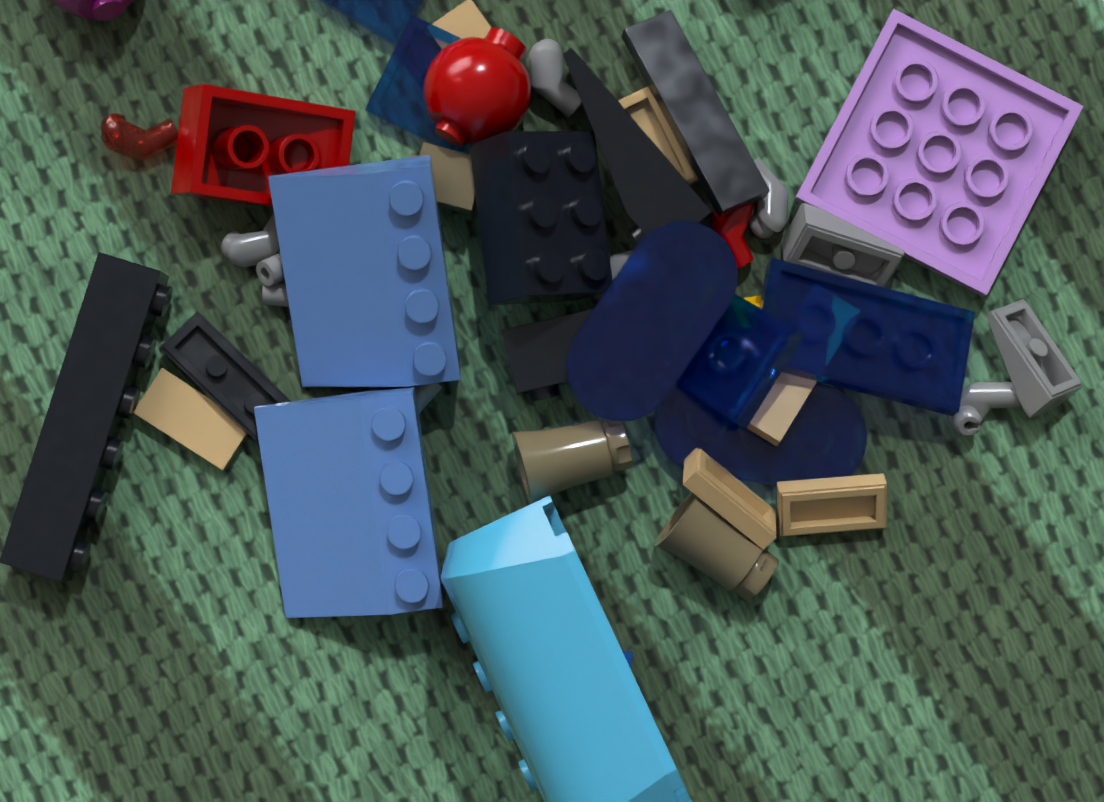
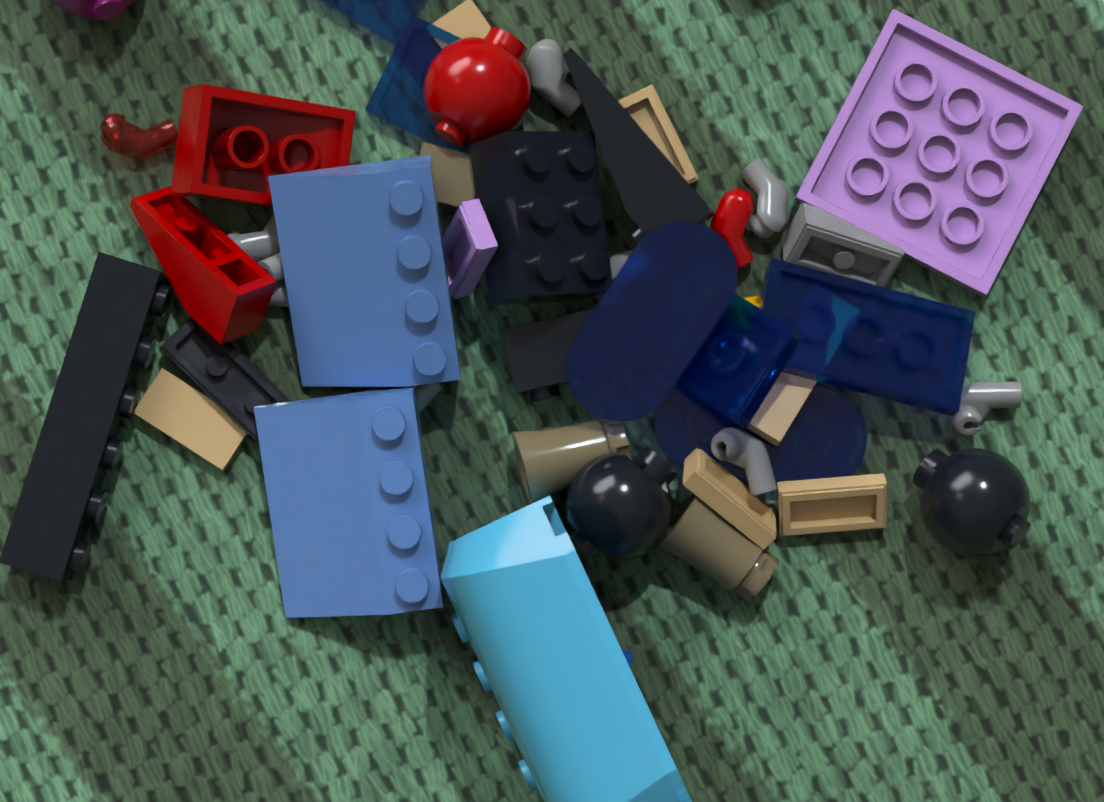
(206, 268): none -> red slope
(468, 247): none -> lavender tile
(621, 504): none -> black brick
(695, 113): black tile -> none
(747, 453): none -> light grey arm
(973, 501): none -> black brick
(1032, 359): light grey slope -> none

